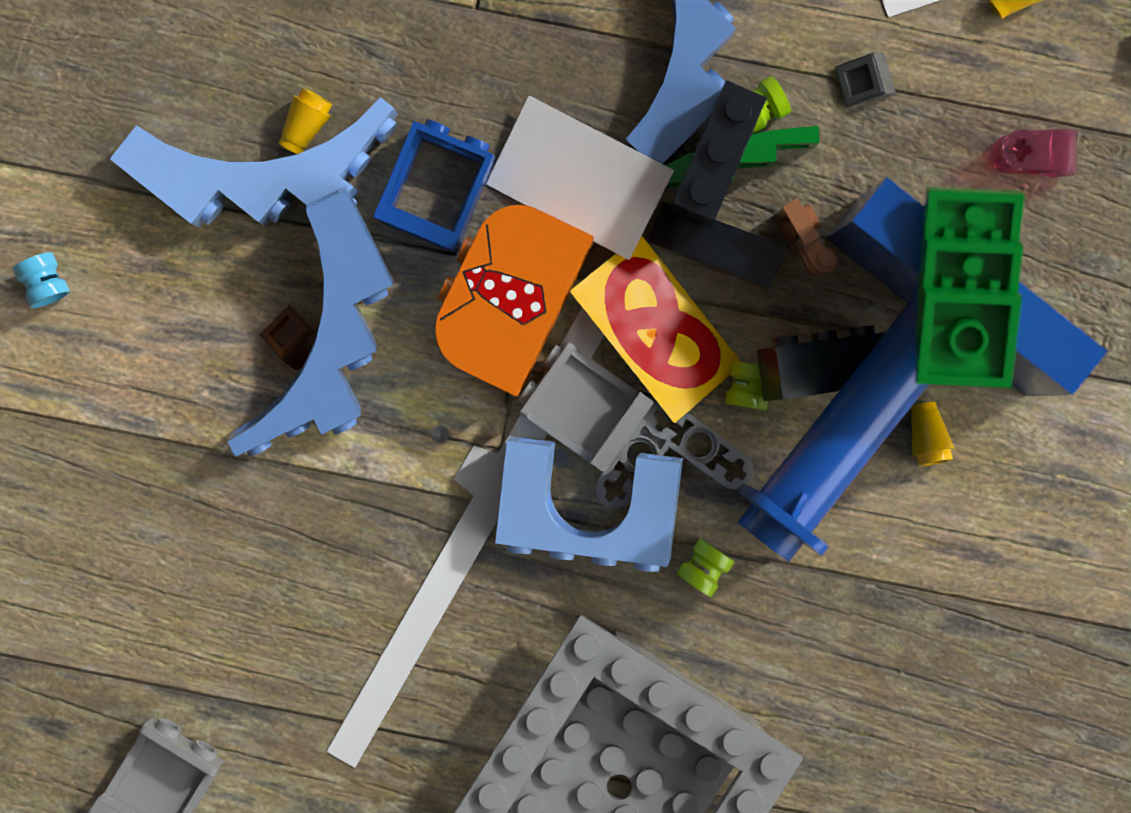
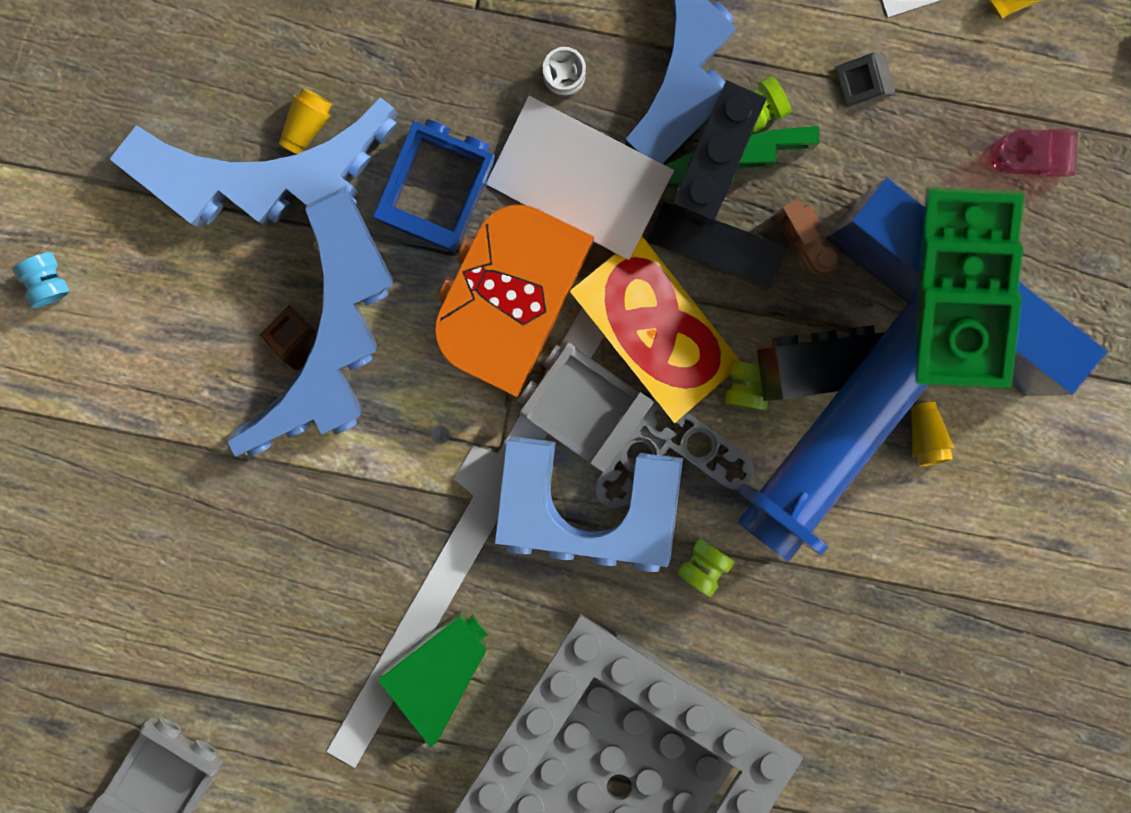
(435, 674): none -> green slope
(561, 65): none -> white wheel

